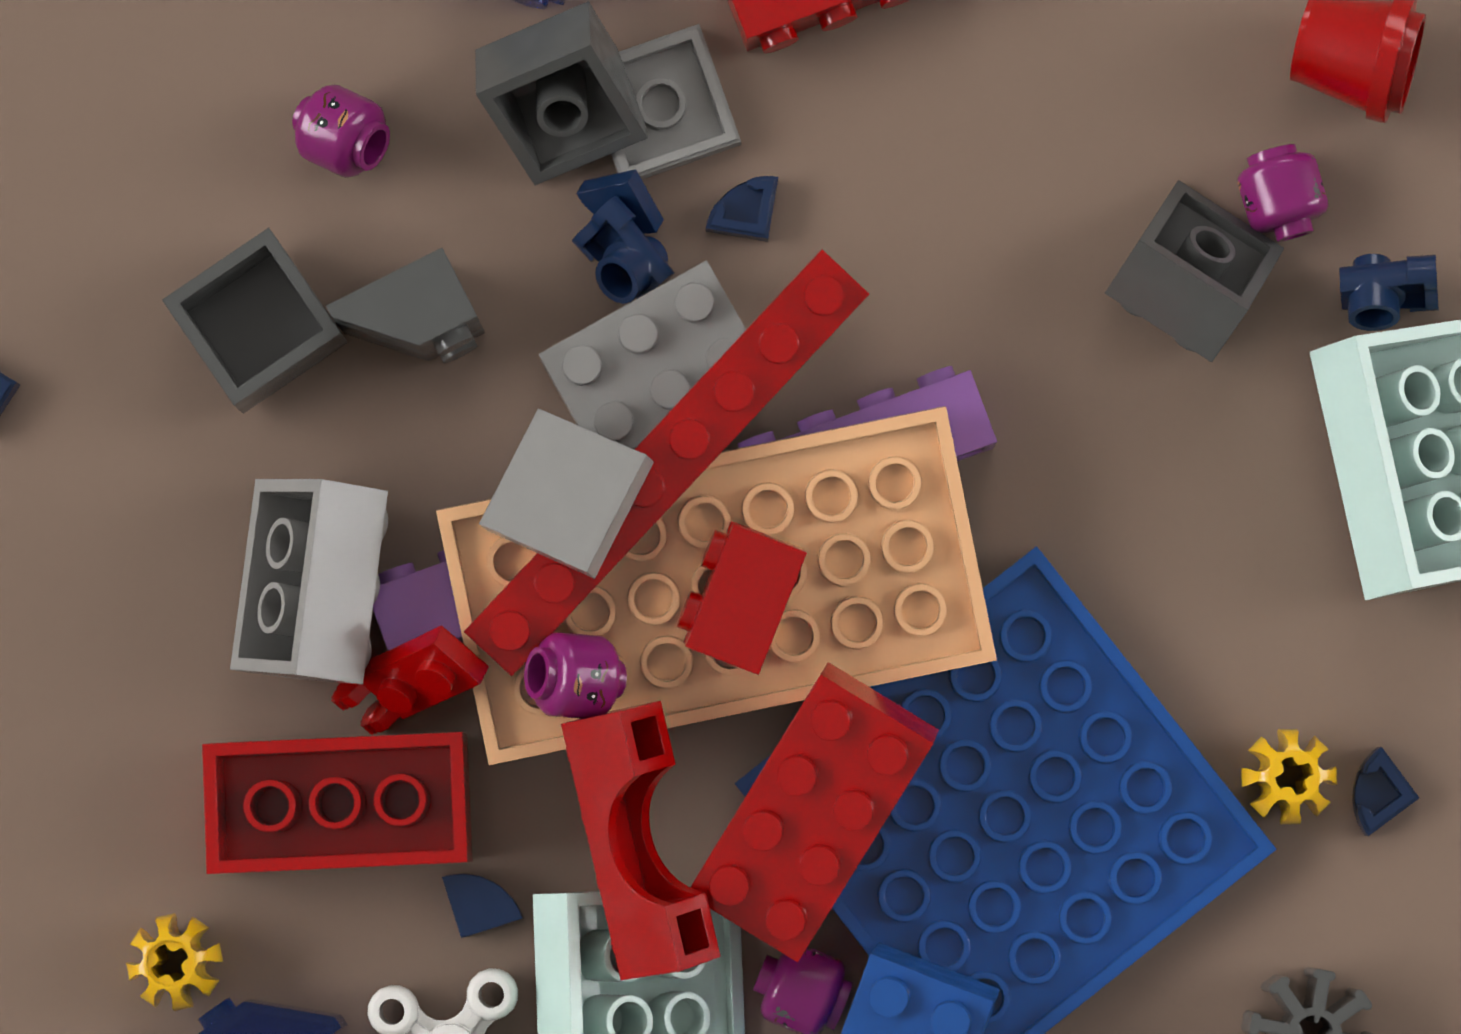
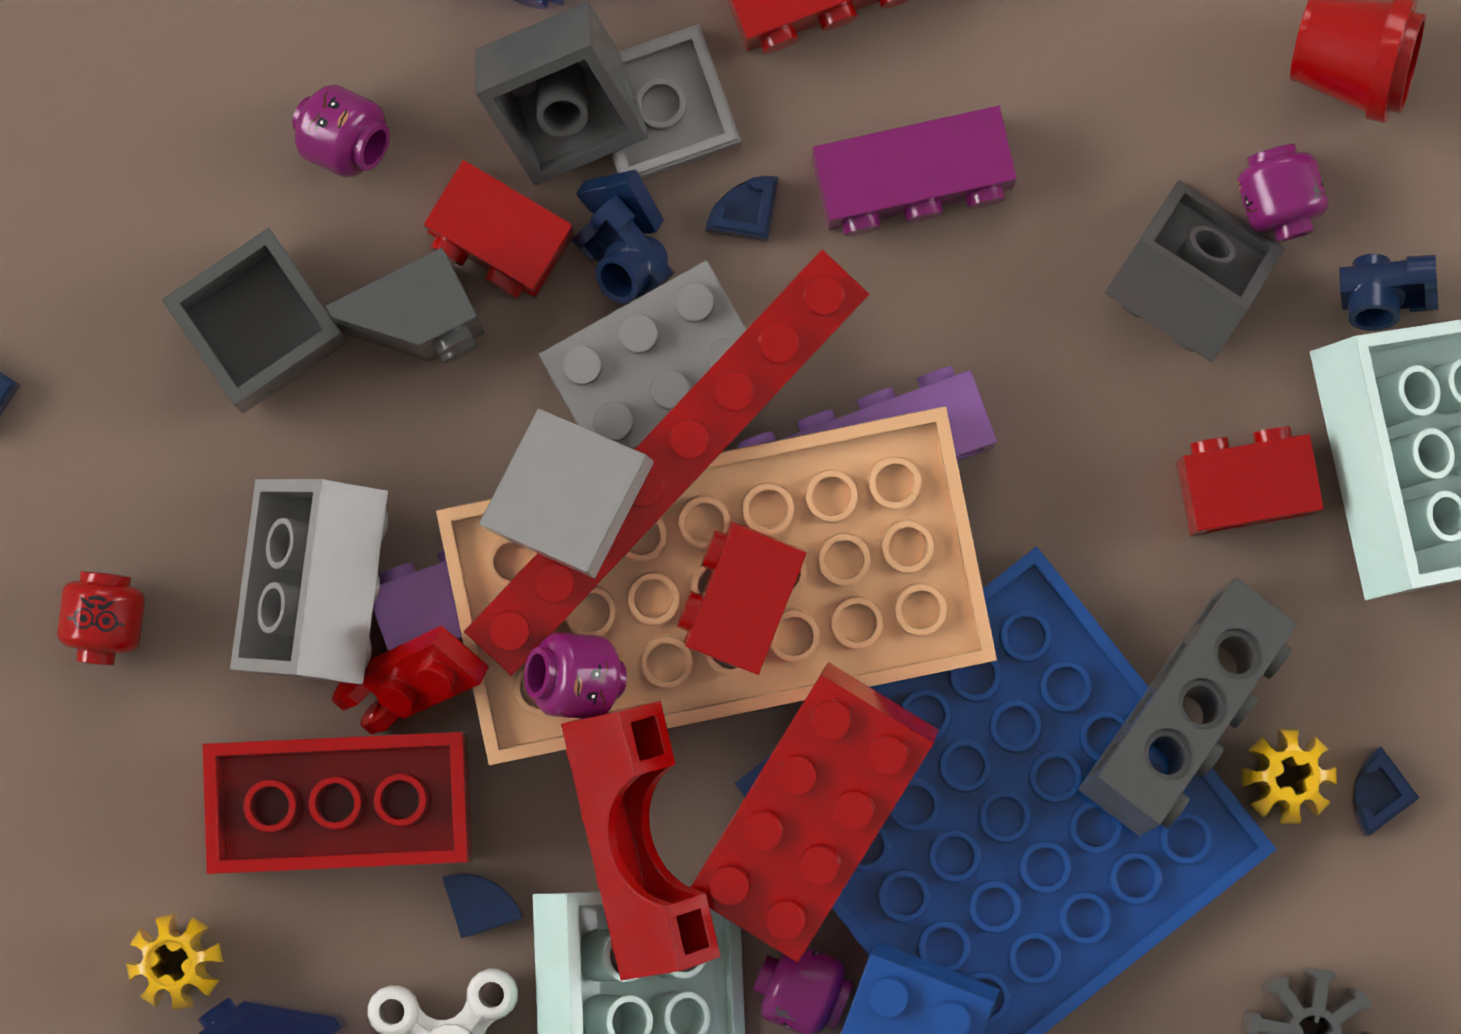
(100, 617): none -> red head
(498, 231): none -> red brick
(914, 170): none -> magenta brick
(1123, 776): none -> dark grey brick
(1249, 482): none -> red brick

